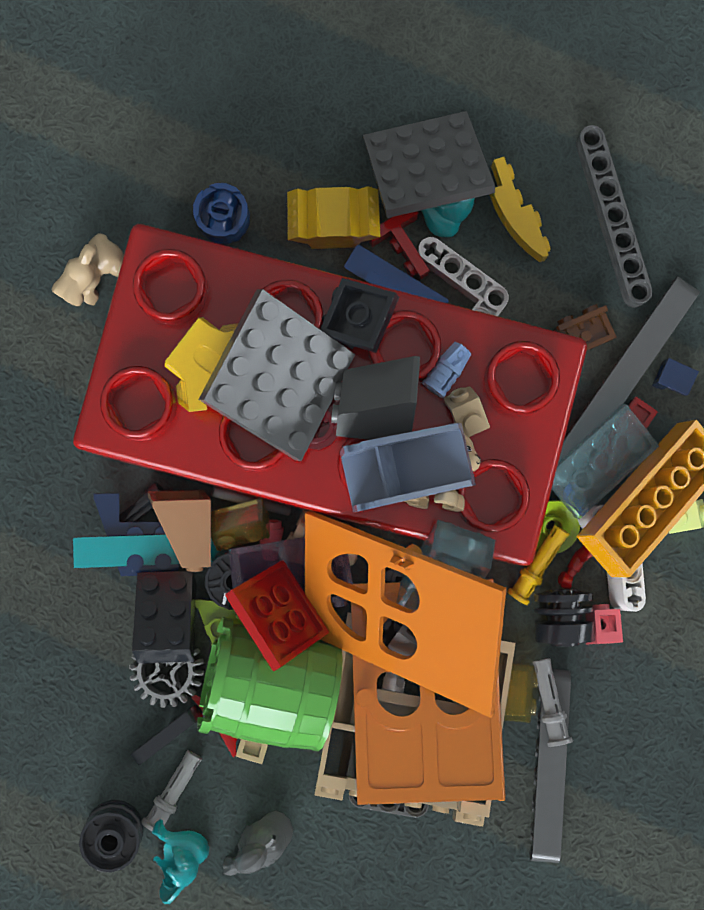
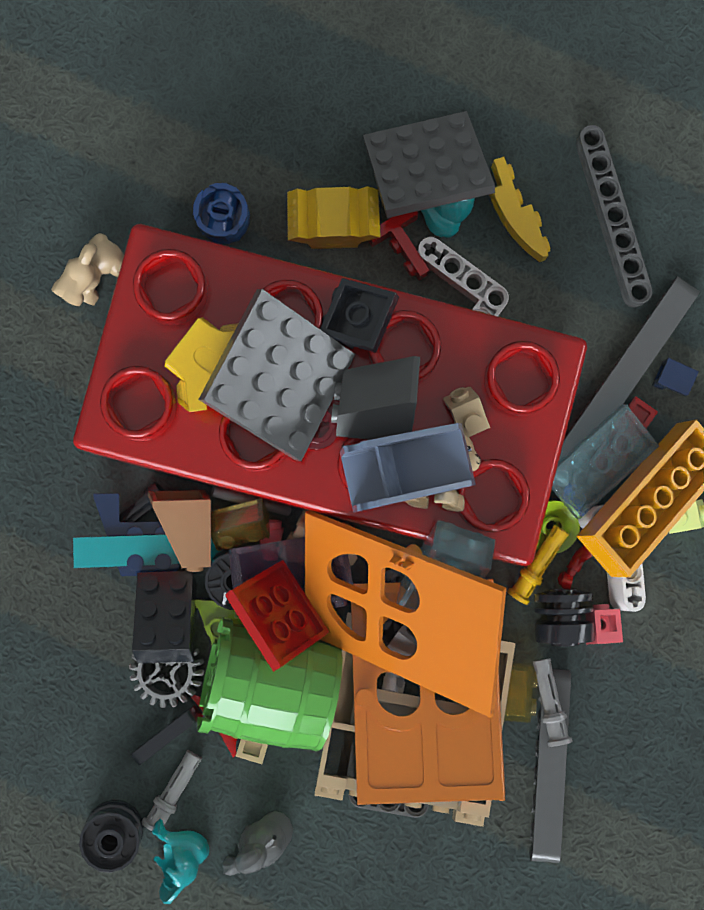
(381, 273): blue bracket -> none
(447, 369): light blue hinge -> none
(591, 326): reddish brown bracket -> none

